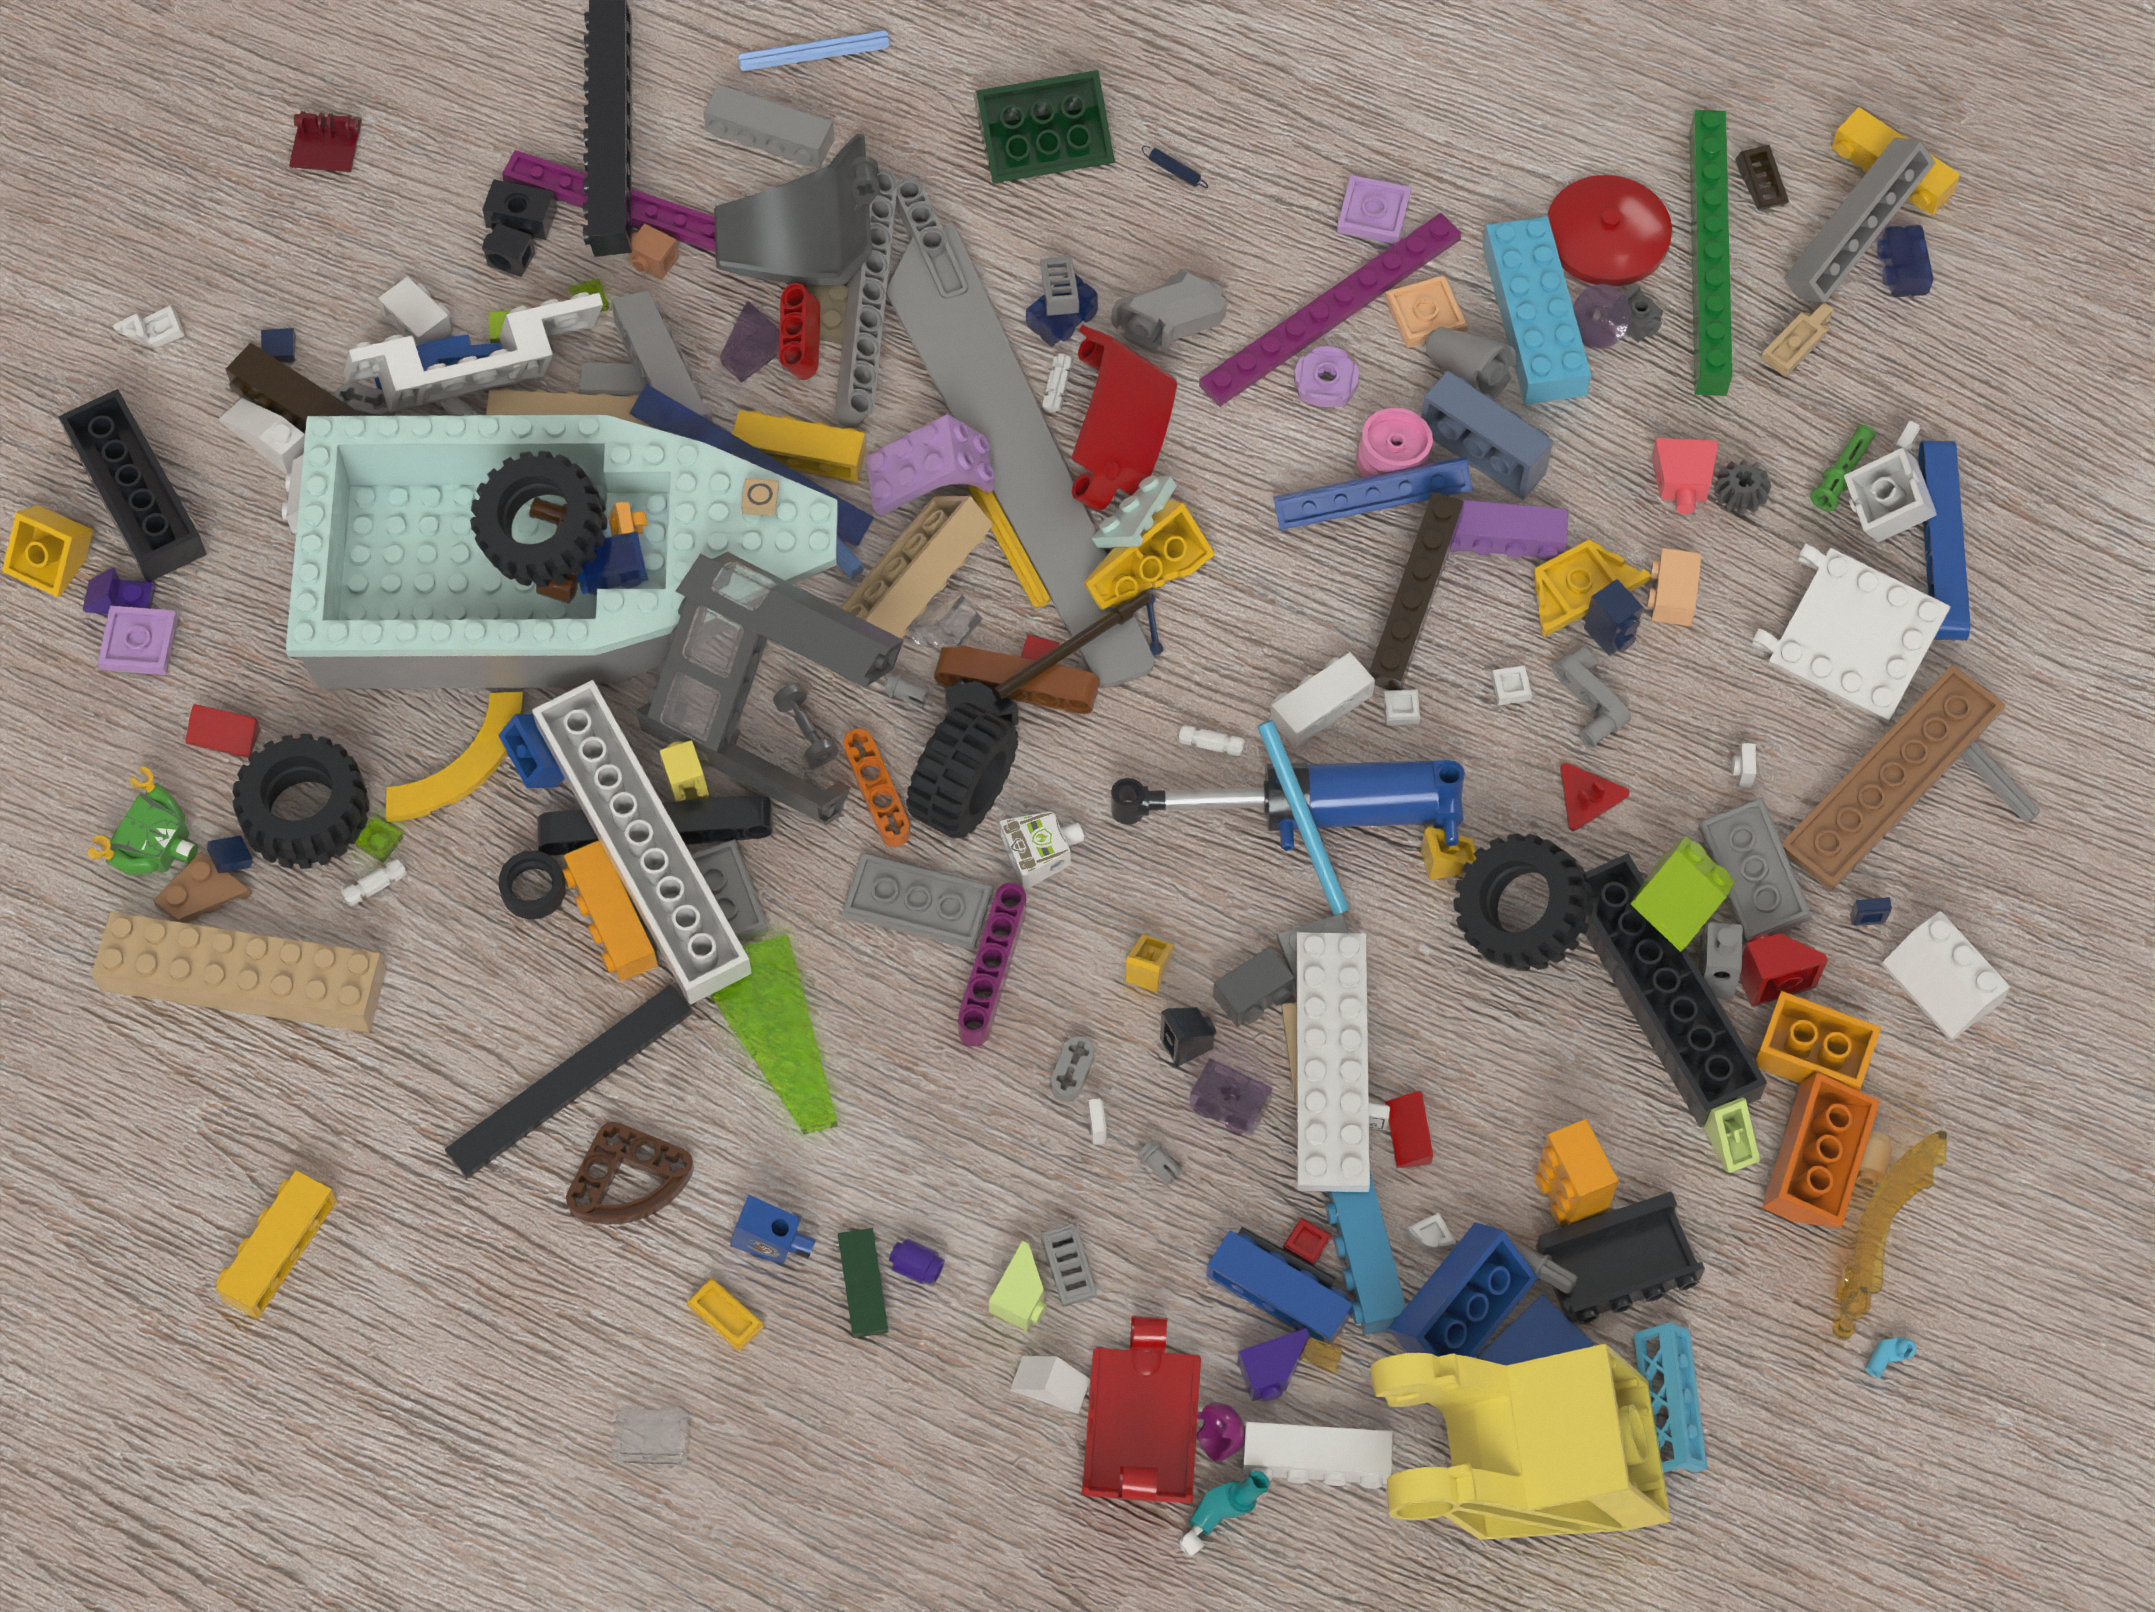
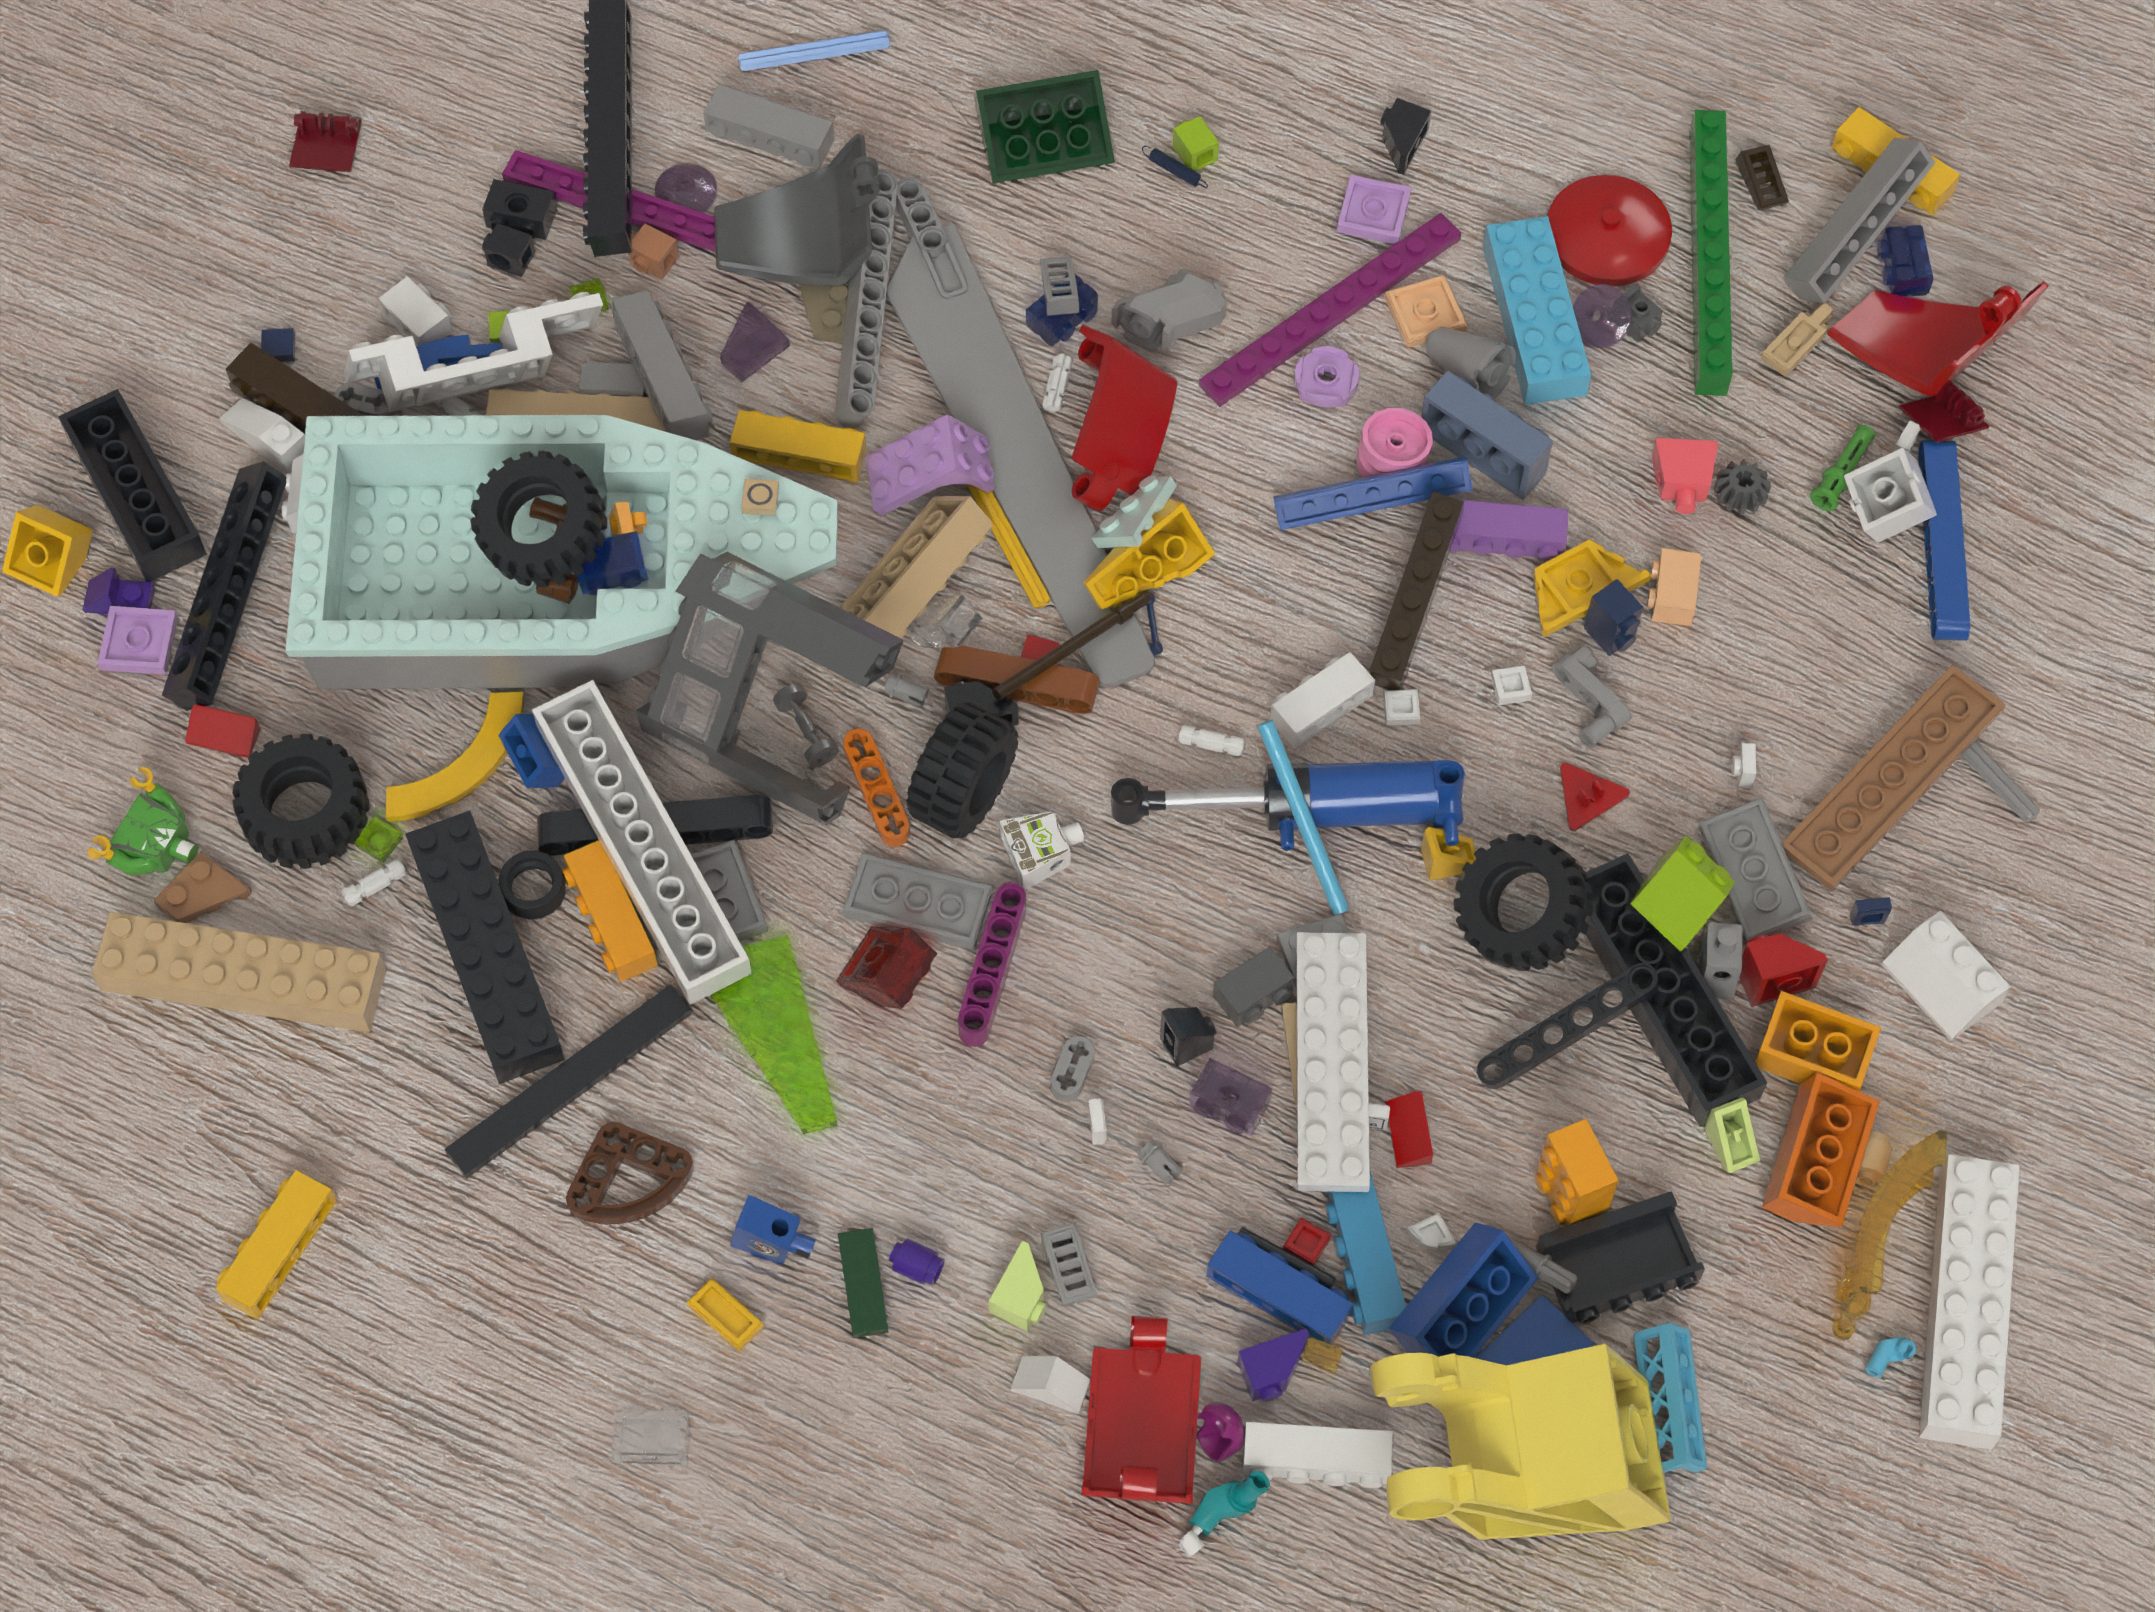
(154, 329): white slope -> none
(225, 586): none -> black brick
(229, 854): dark blue tile -> none
(485, 947): none -> black brick
(672, 417): clear blue tile -> none
(684, 772): light yellow brick -> none
(697, 195): none -> clear purple dish
(799, 331): red beam -> none
(848, 561): medium blue piece -> none
(887, 966): none -> clear red slope
(1148, 962): yellow slope -> none
(1195, 143): none -> lime brick
(1404, 131): none -> black slope
(1571, 1031): none -> black beam
(1856, 633): white plate -> none
(1926, 340): none -> red panel
(1946, 414): none -> dark red hinge
(1970, 1302): none -> white brick

